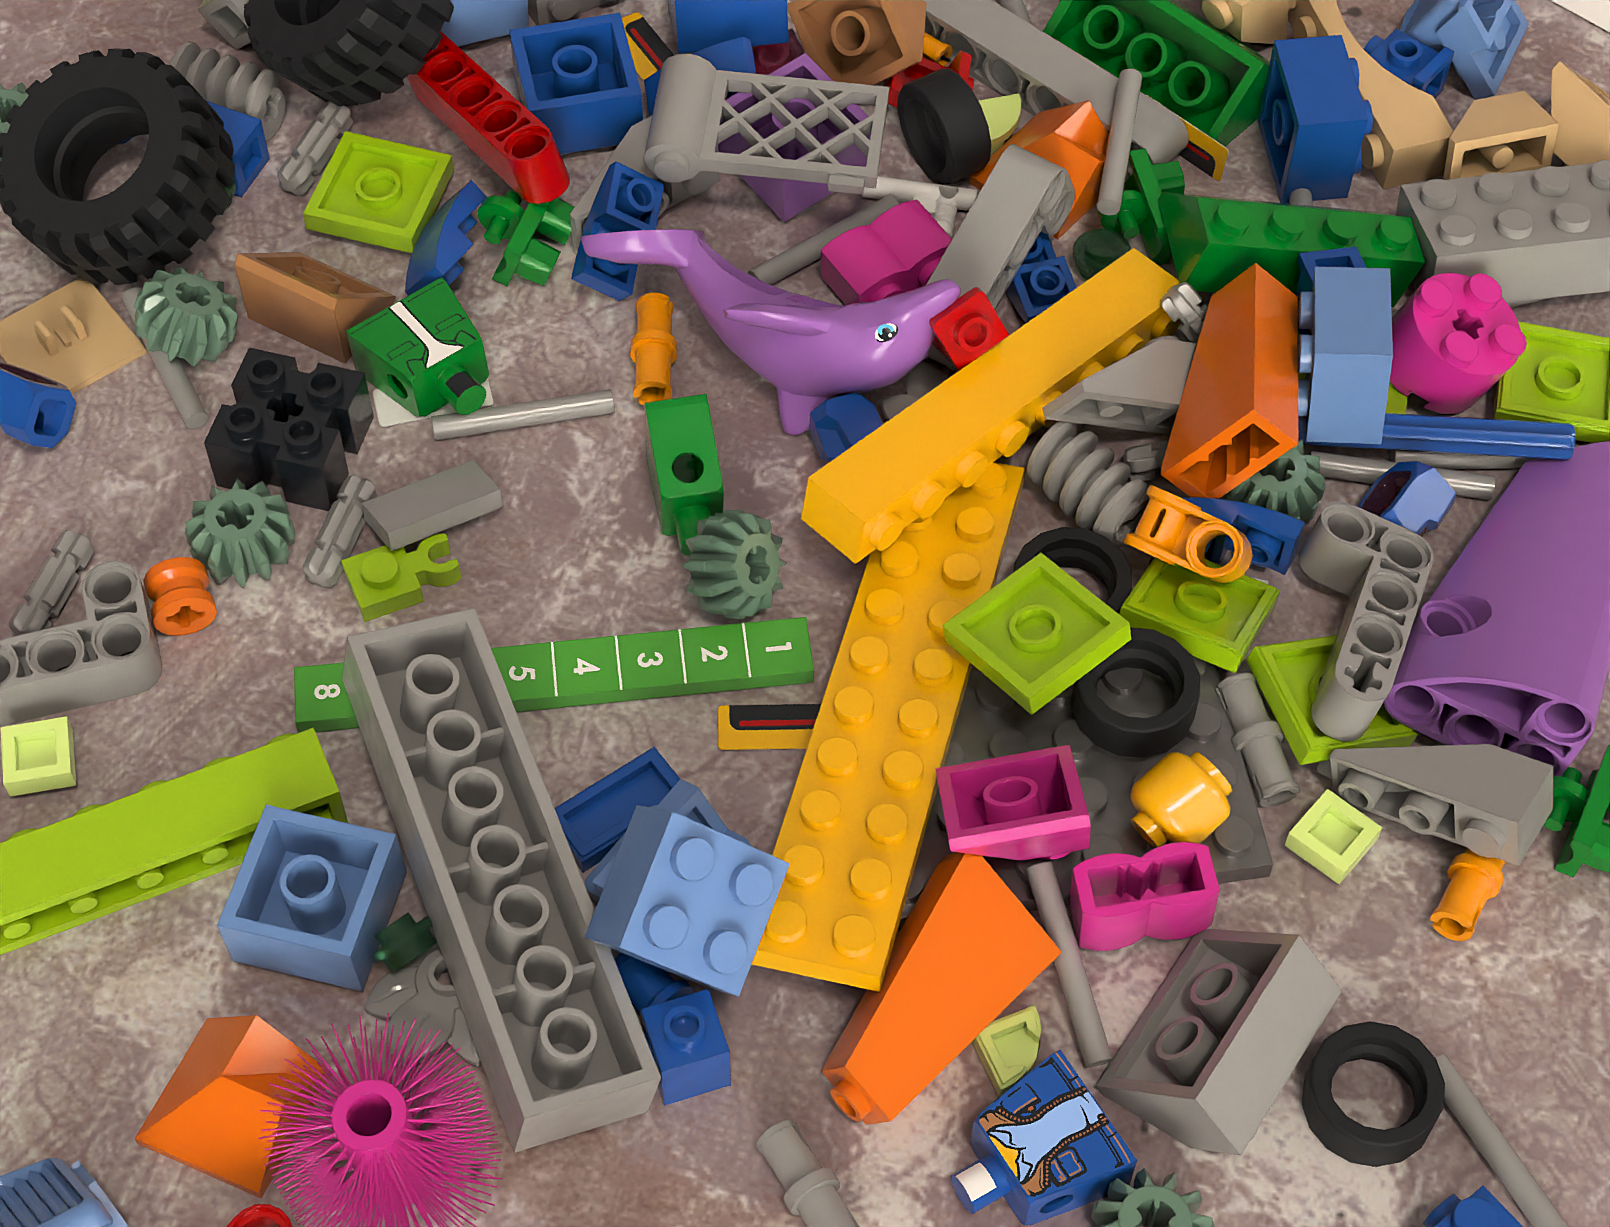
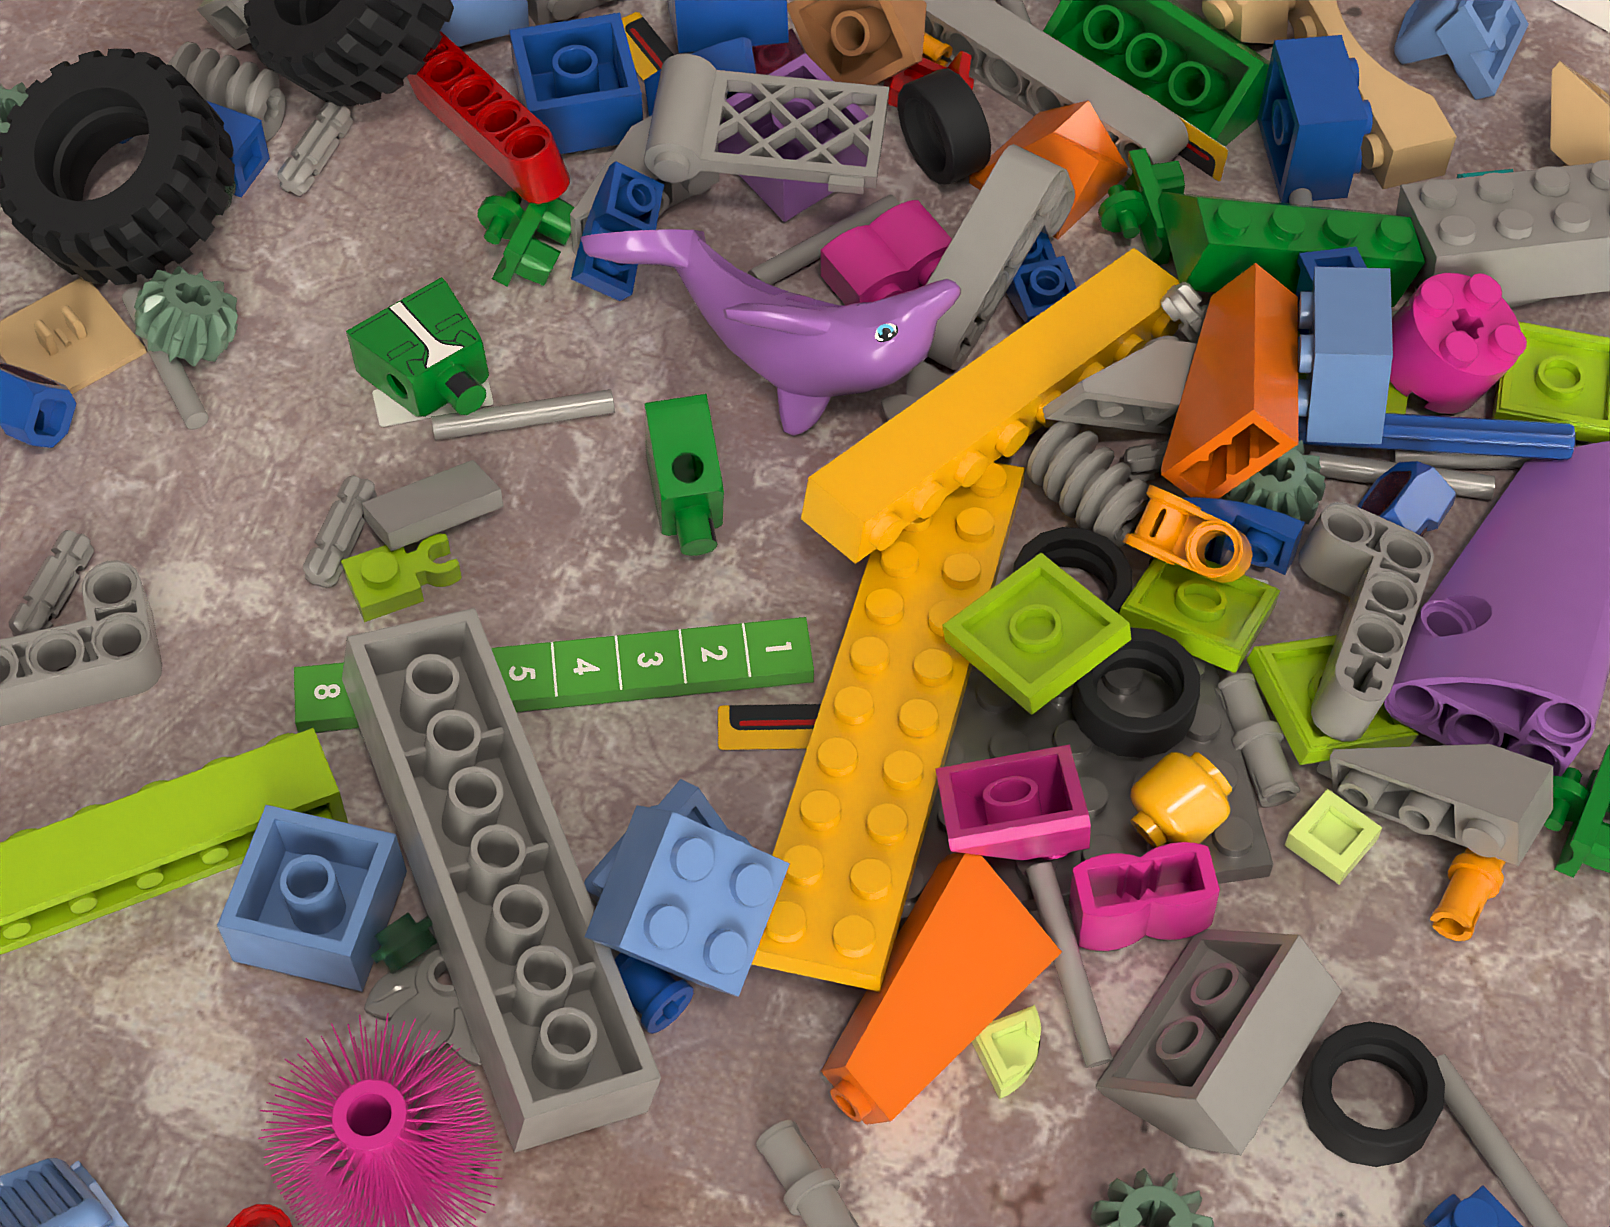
(38, 756): yellowish green plate -> none
(180, 596): orange wheel -> none
(215, 1099): orange slope -> none
(240, 532): sand green gear -> none
(290, 428): black brick -> none
(307, 299): medium nougat slope -> none
(378, 191): lime plate -> none
(444, 240): blue slope -> none
(603, 811): blue tile -> none
(653, 348): light orange pin -> none
(687, 1046): blue brick -> none
(734, 564): sand green gear -> none
(842, 423): blue rock -> none
(937, 199): white hose -> none
(967, 328): red bracket -> none
(1002, 117): yellowish green tile -> none
(1043, 1147): torso -> none
(1097, 250): clear green plate -> none
(1119, 142): light grey bar -> none
(1412, 61): blue brick -> none
(1501, 137): tan slope -> none

